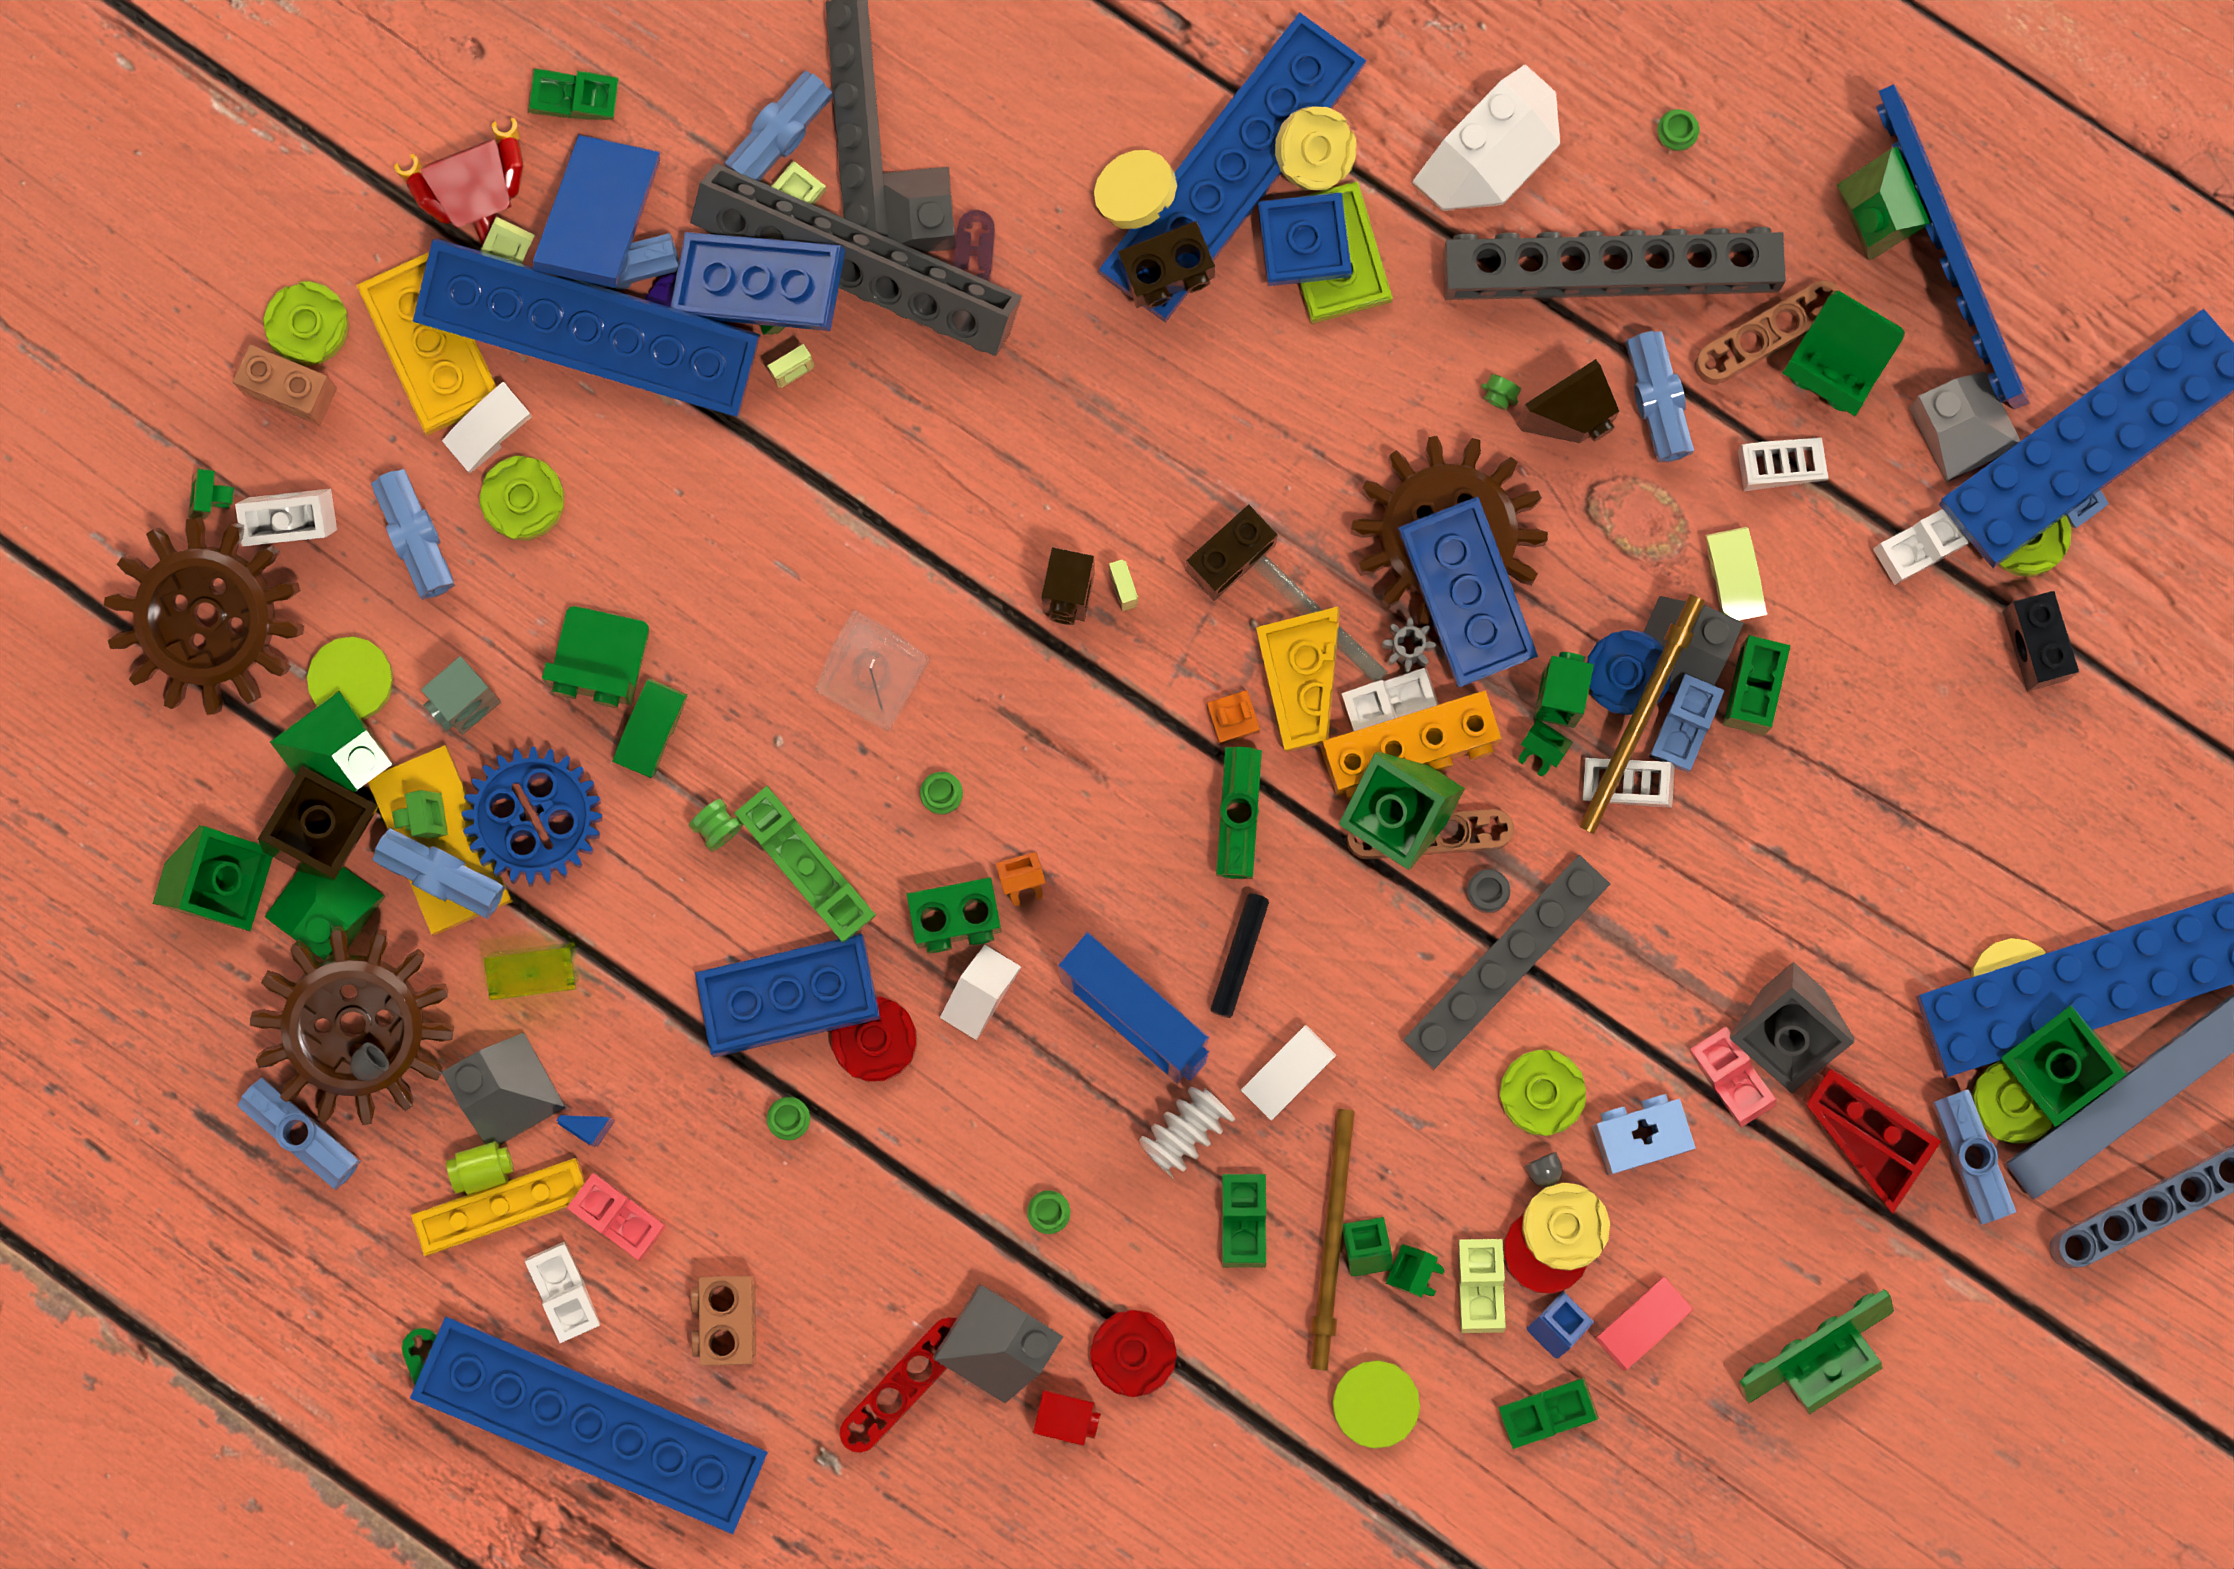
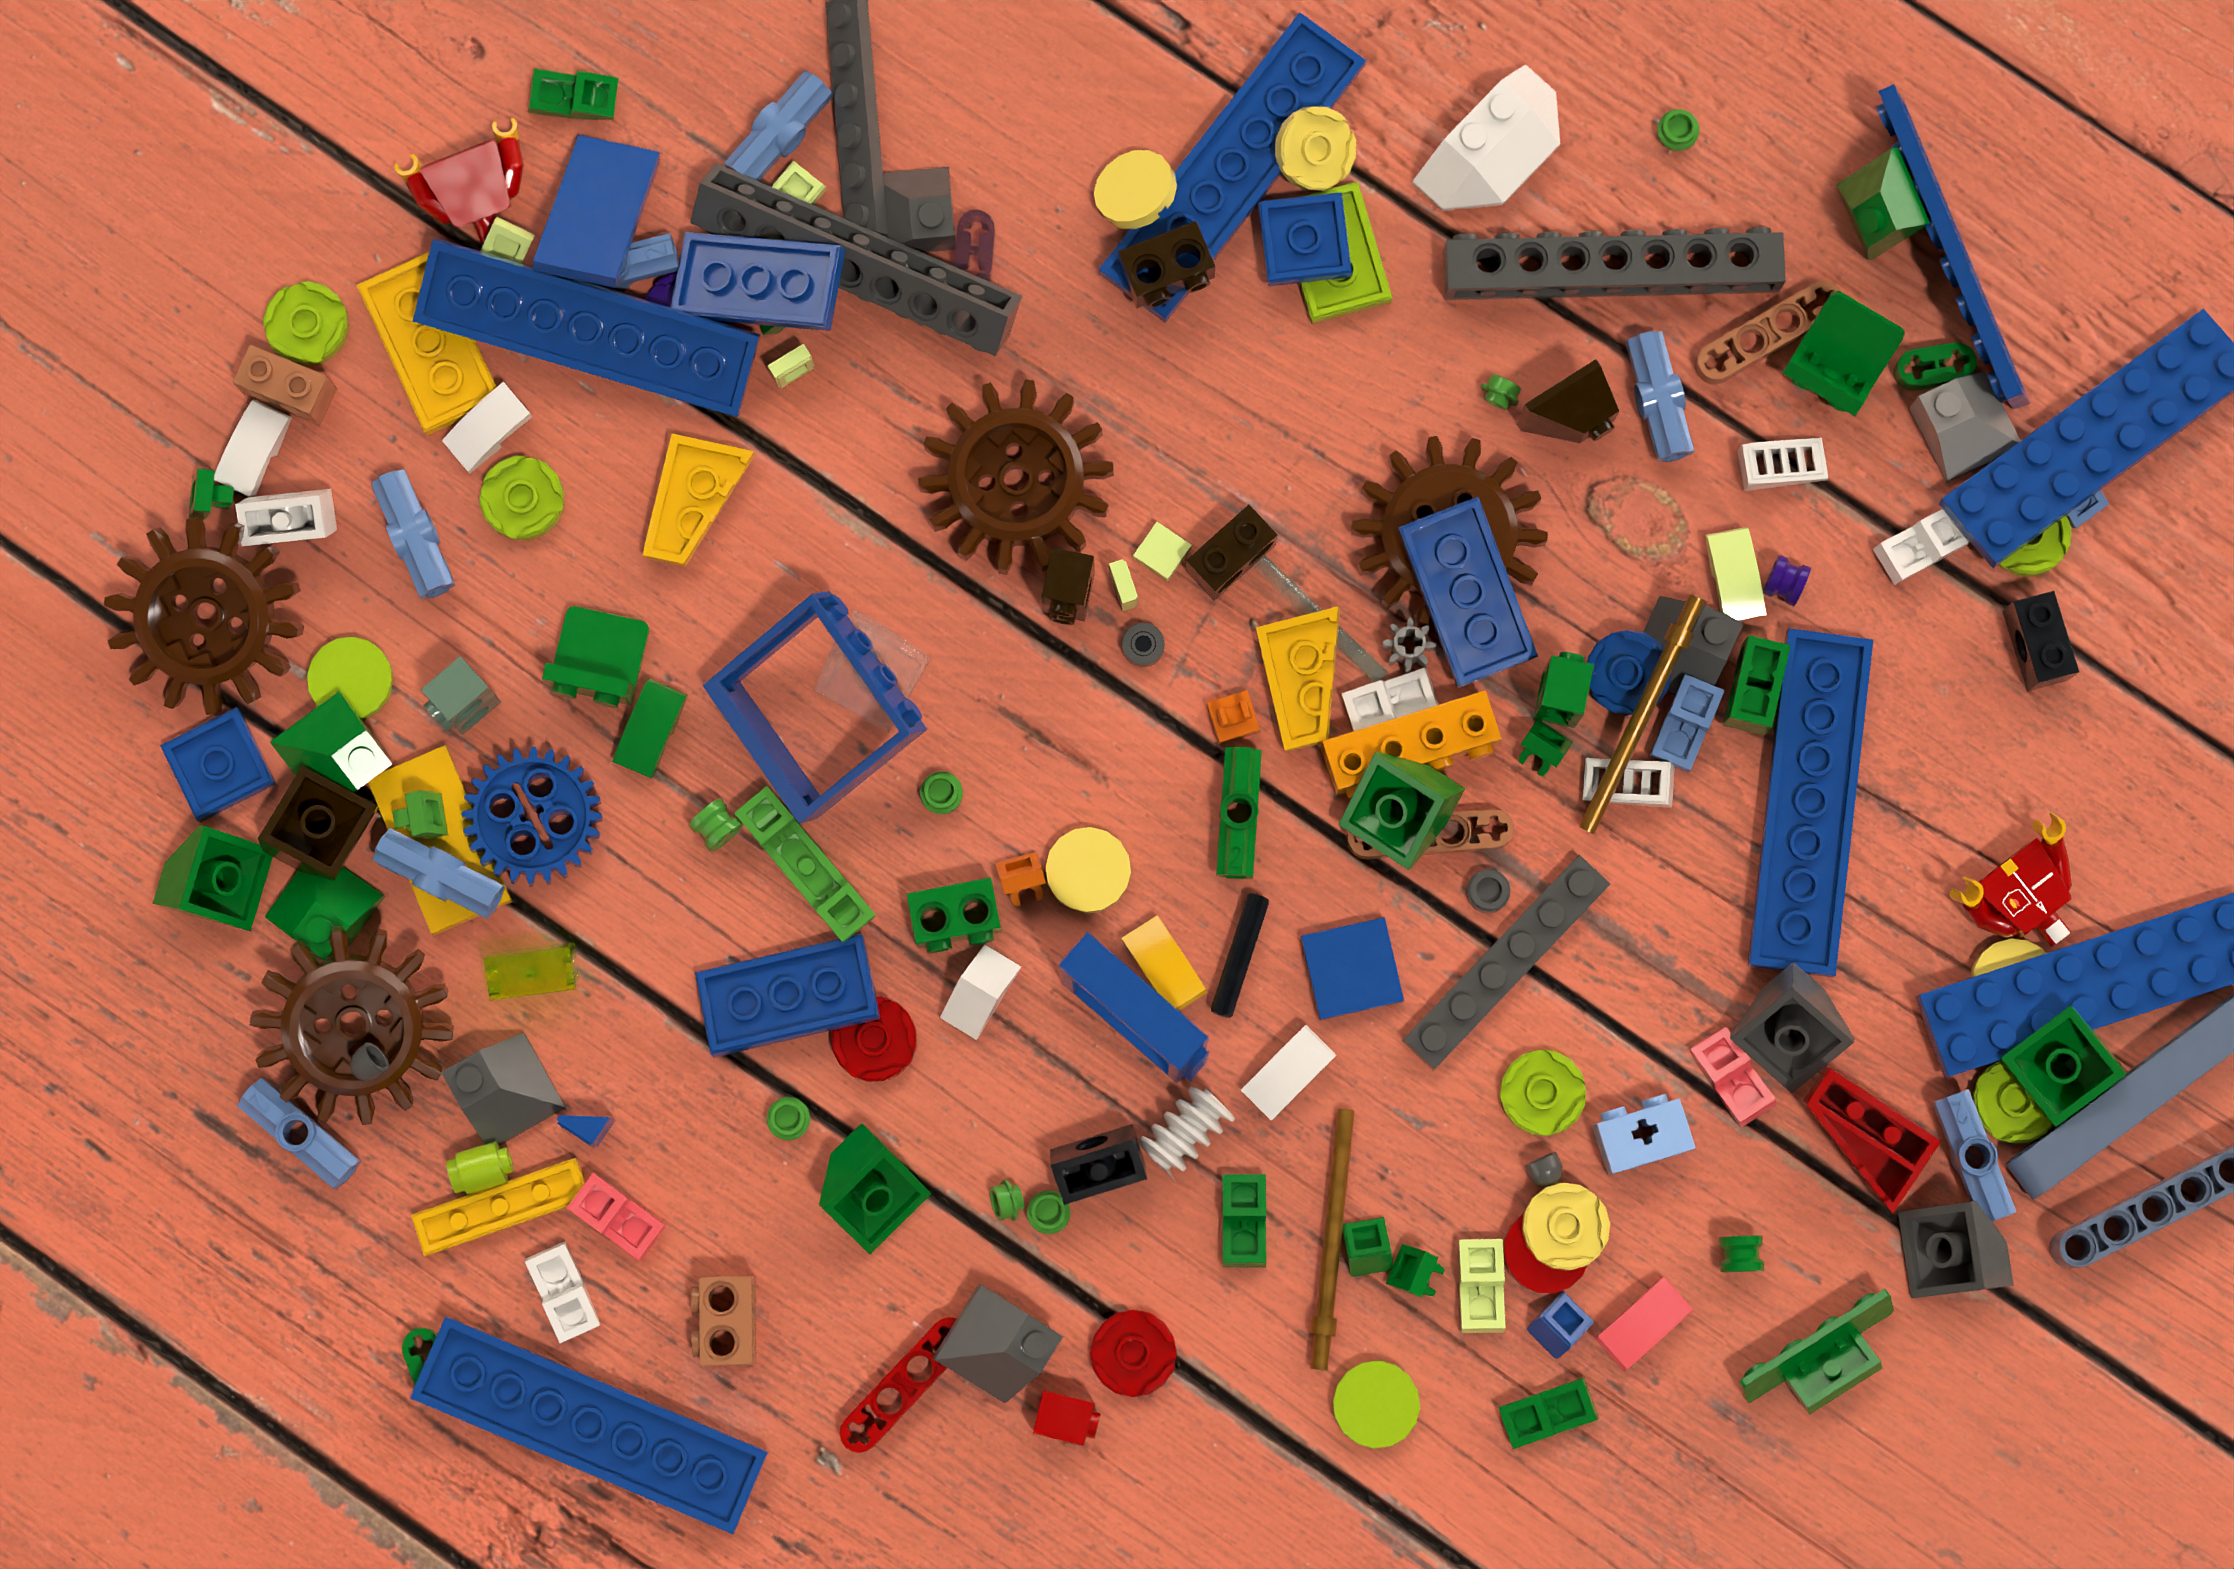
(218, 764): none -> blue tile
(251, 448): none -> white slope
(690, 496): none -> yellow wing
(763, 741): none -> blue window
(869, 1189): none -> green slope
(983, 454): none -> reddish brown gear
(1006, 1200): none -> bright green plate
(1088, 870): none -> light yellow tile
(1098, 1164): none -> black brick
(1143, 644): none -> dark grey tile
(1162, 551): none -> yellowish green tile
(1164, 964): none -> yellow slope
(1352, 968): none -> blue tile
(1741, 1254): none -> green wheel
(1786, 580): none -> dark purple wheel
(1810, 803): none -> blue plate
(1932, 357): none -> green beam
(1953, 1250): none -> dark grey slope
(2024, 889): none -> red torso

